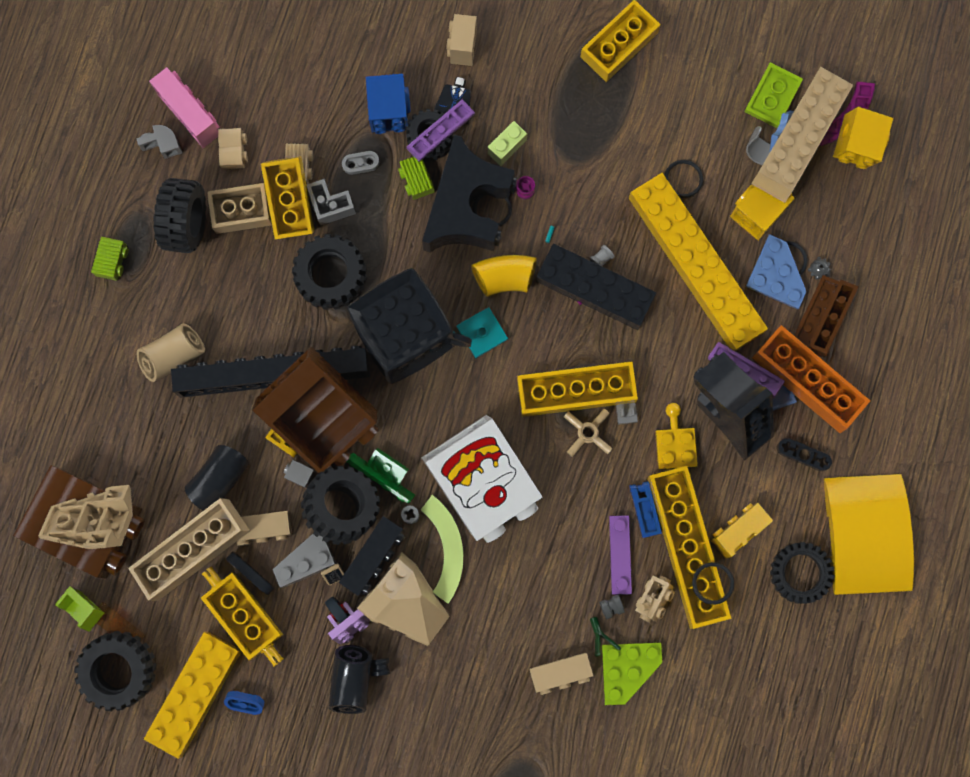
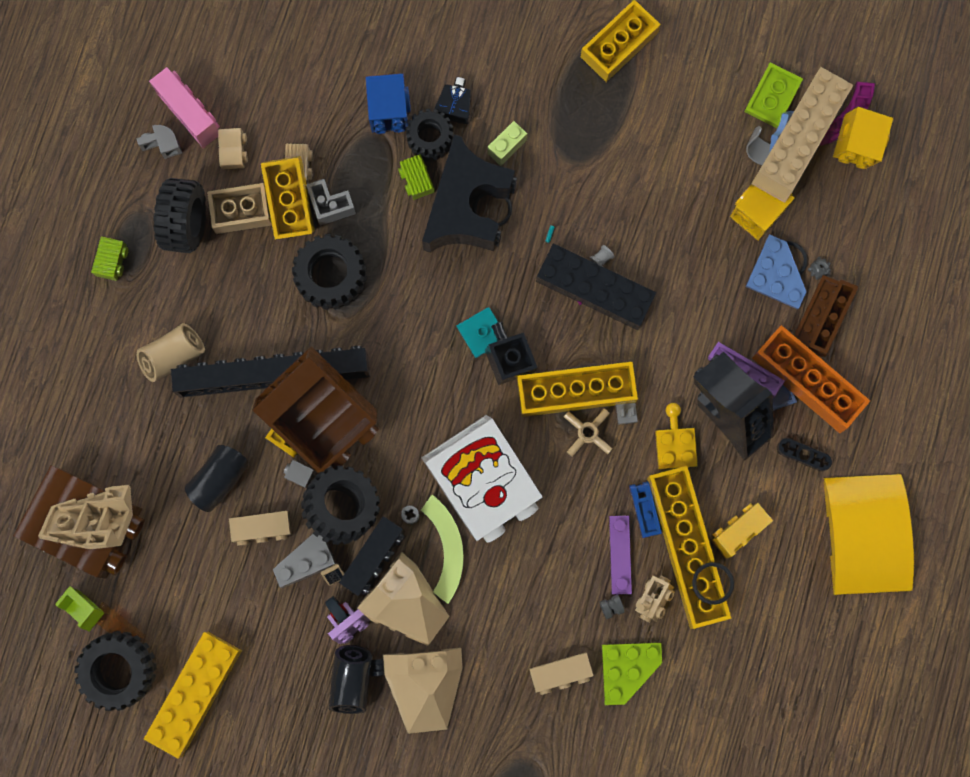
(188, 549): tan brick -> none
(242, 616): yellow brick -> none
(244, 702): blue plate -> none
(250, 573): black beam -> none
(360, 161): light grey plate -> none
(385, 472): green bracket -> none
(403, 326): black piece -> none
(424, 687): none -> tan wedge
(440, 130): medium lavender plate -> none
(462, 39): tan brick -> none
(504, 273): yellow brick -> none
(509, 355): none -> black brick
(525, 187): magenta wheel -> none
(598, 633): dark green plant -> none
(697, 262): yellow brick -> none
(698, 170): black tyre -> none
(820, 559): black tyre -> none

